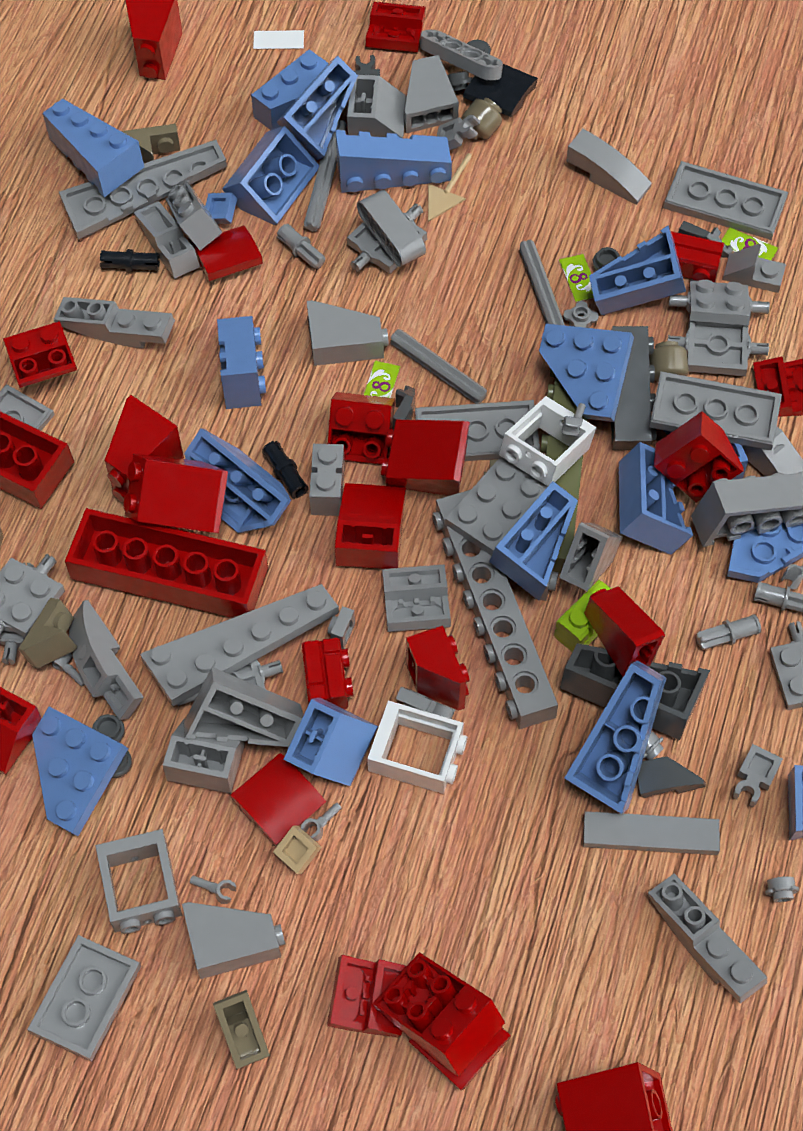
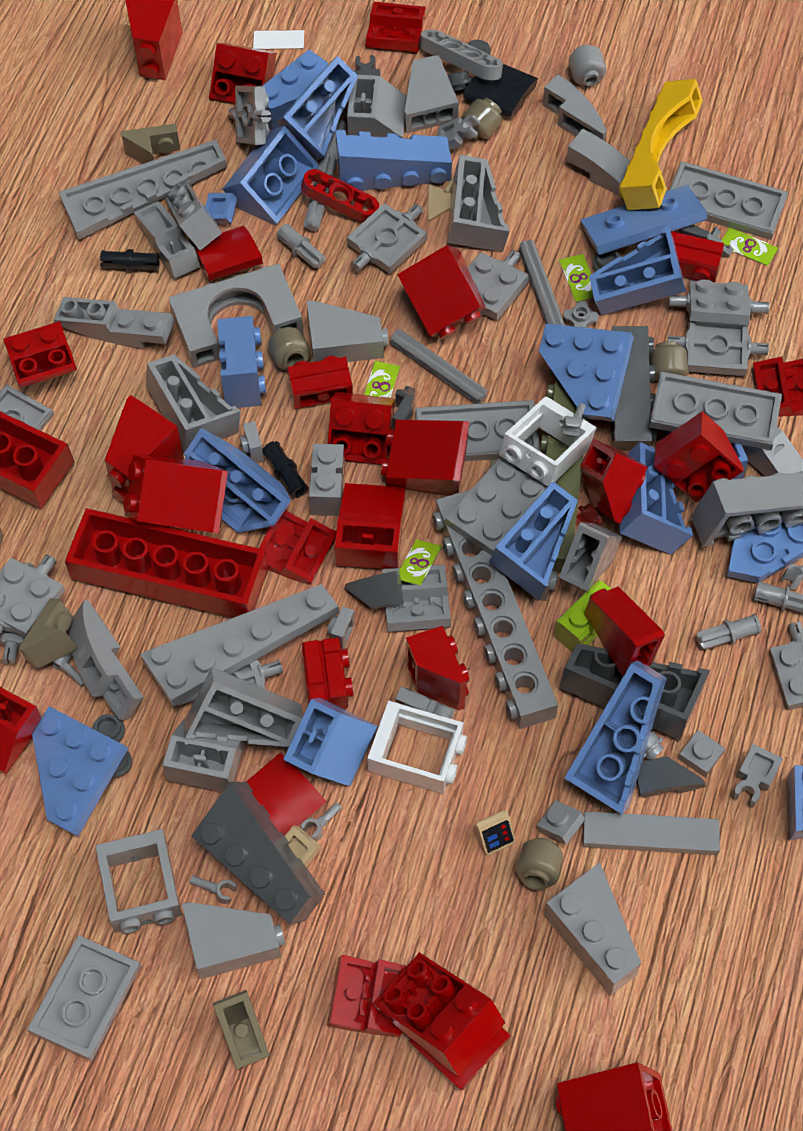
(93, 146): medium blue wedge -> none
(189, 401): none -> light grey wedge
(239, 66): none -> red slope
(251, 114): none -> light grey plate
(251, 442): none -> light grey plate
(252, 848): none -> dark grey wedge
(260, 289): none -> light grey arch
(288, 347): none -> dark tan head
(297, 547): none -> red slope
(318, 381): none -> red brick
(335, 185): none -> red beam
(378, 590): none -> dark grey slope
(391, 228): light grey beam -> none
(418, 562): none -> lime sticker
(443, 291): none -> red slope
(474, 209): none -> light grey wedge
(495, 833): none -> slope
(497, 282): none -> light grey plate
(539, 863): none -> dark tan head
(560, 822): none -> light grey plate
(573, 108): none -> light grey slope
(587, 65): none -> light grey head
(589, 515): none -> clear red plate
(595, 929): none -> light grey wedge
(611, 479): none -> red slope
(626, 227): none -> medium blue plate
(675, 107): none -> yellow arch
(701, 753): none -> light grey plate
(705, 940): light grey slope -> none
(753, 271): light grey slope -> none
(782, 888): light grey plate -> none

